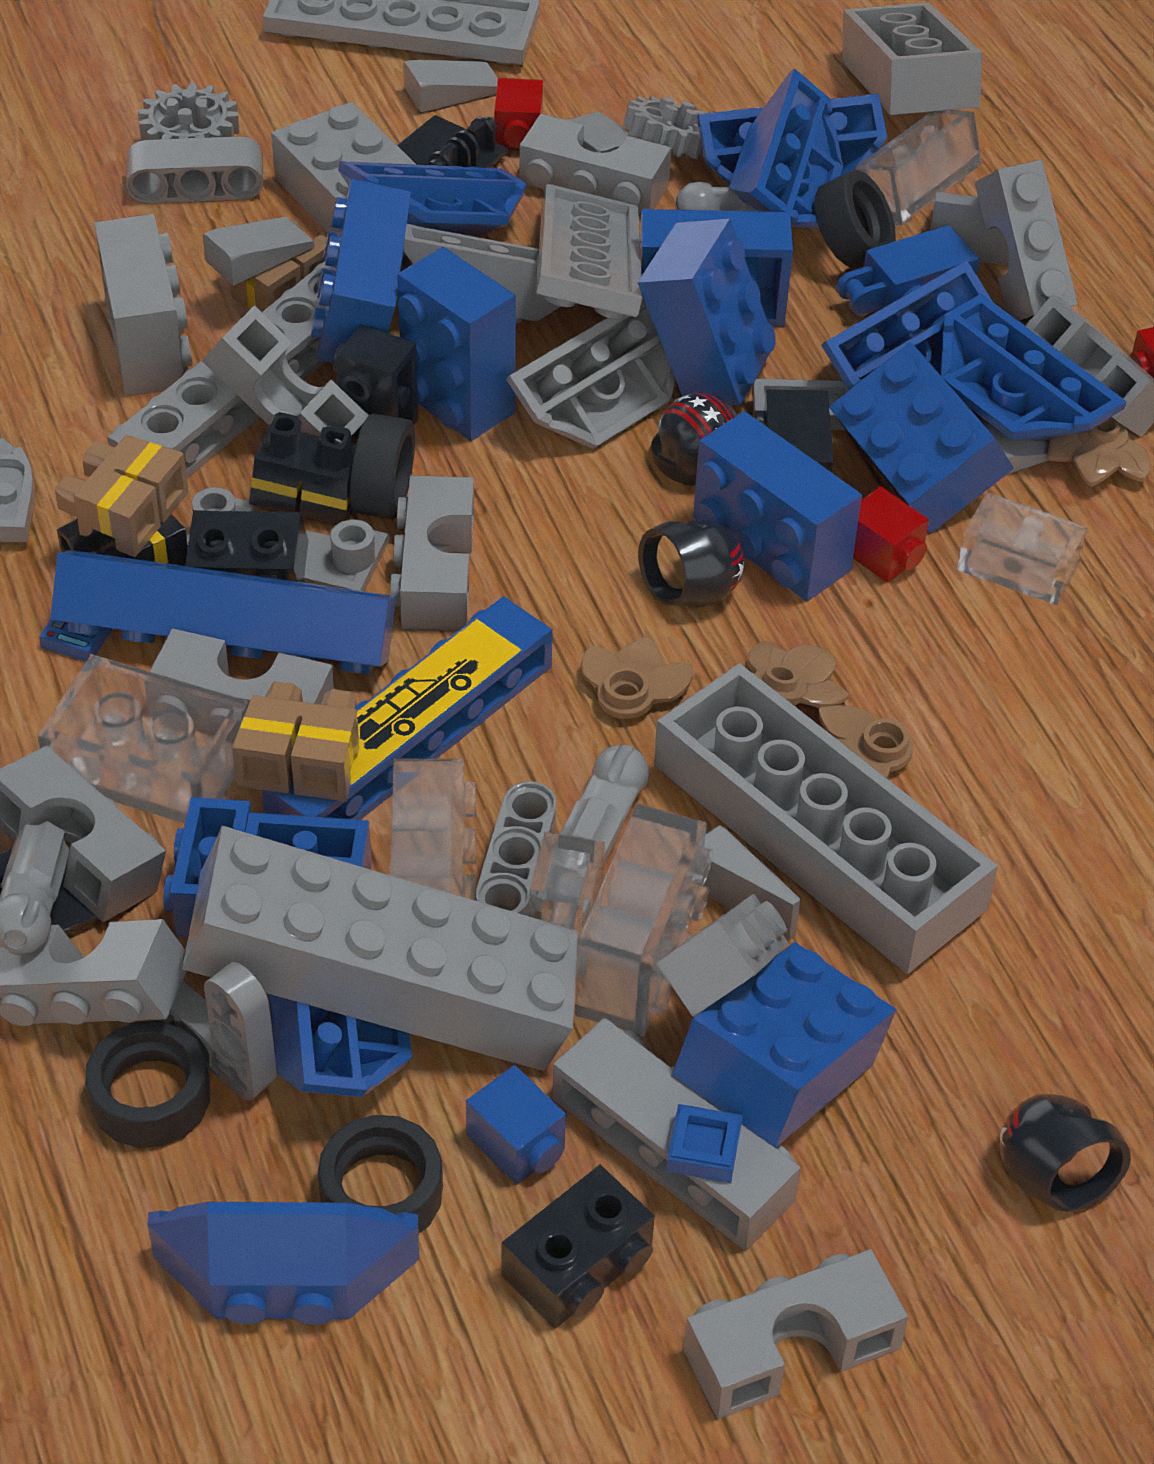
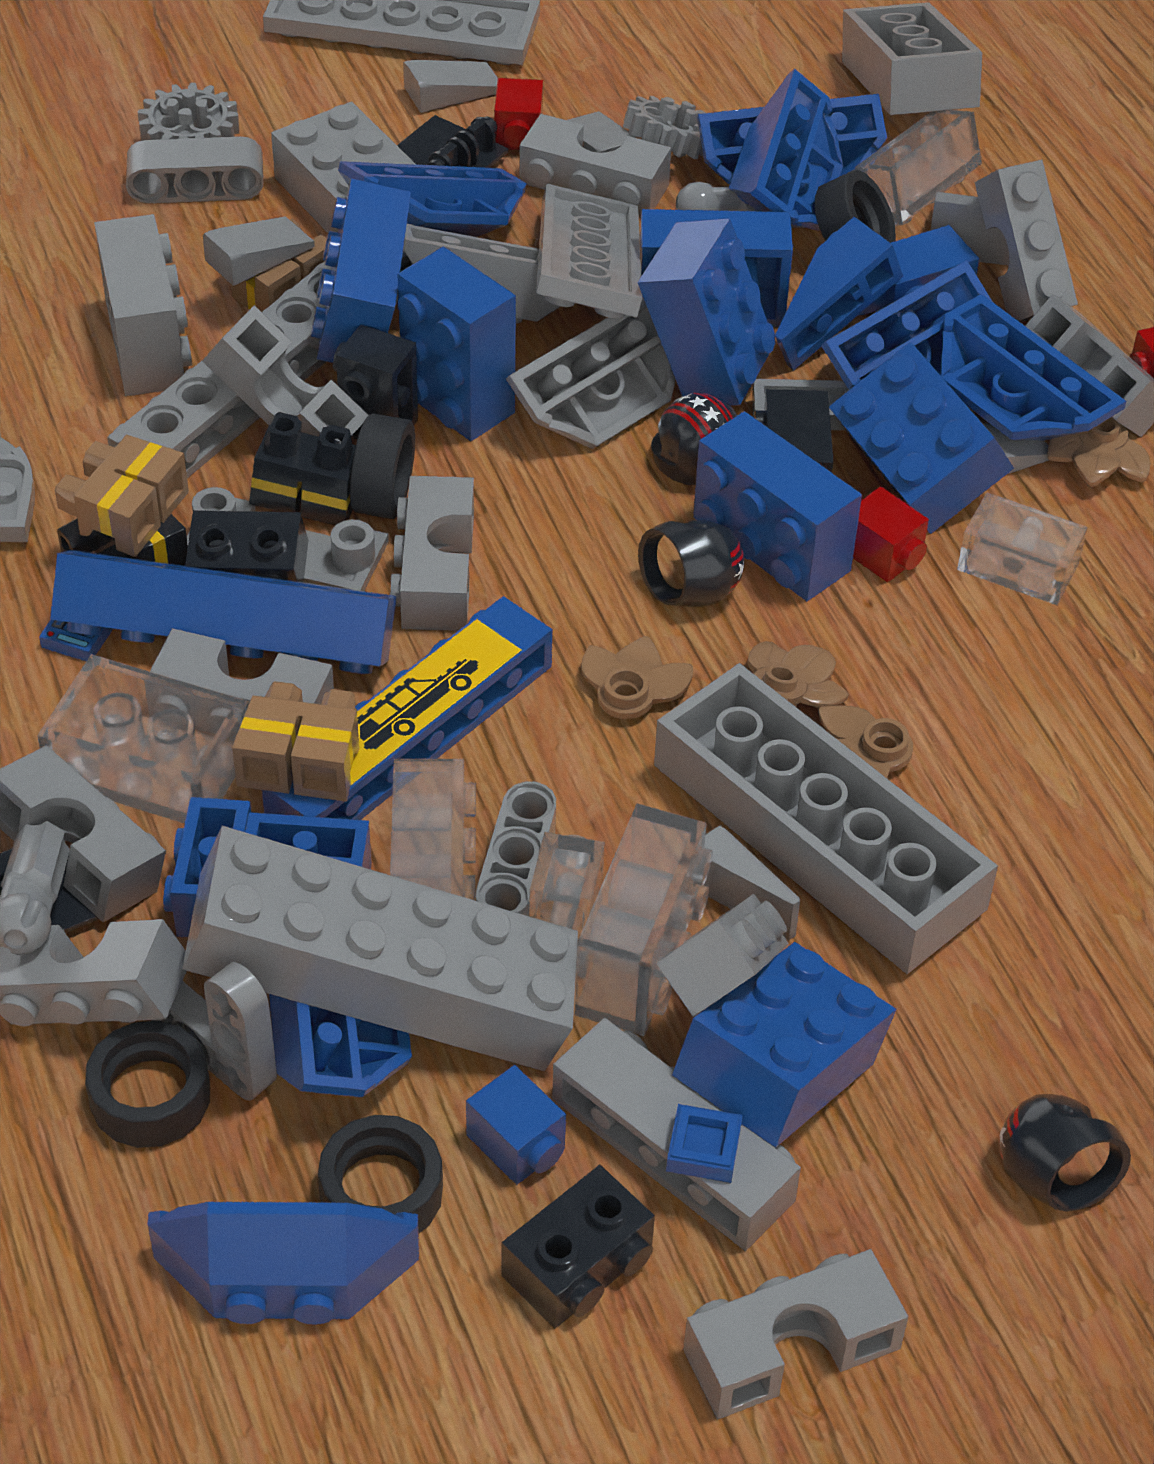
(615, 782): light grey piece -> none
(837, 286): none -> blue slope

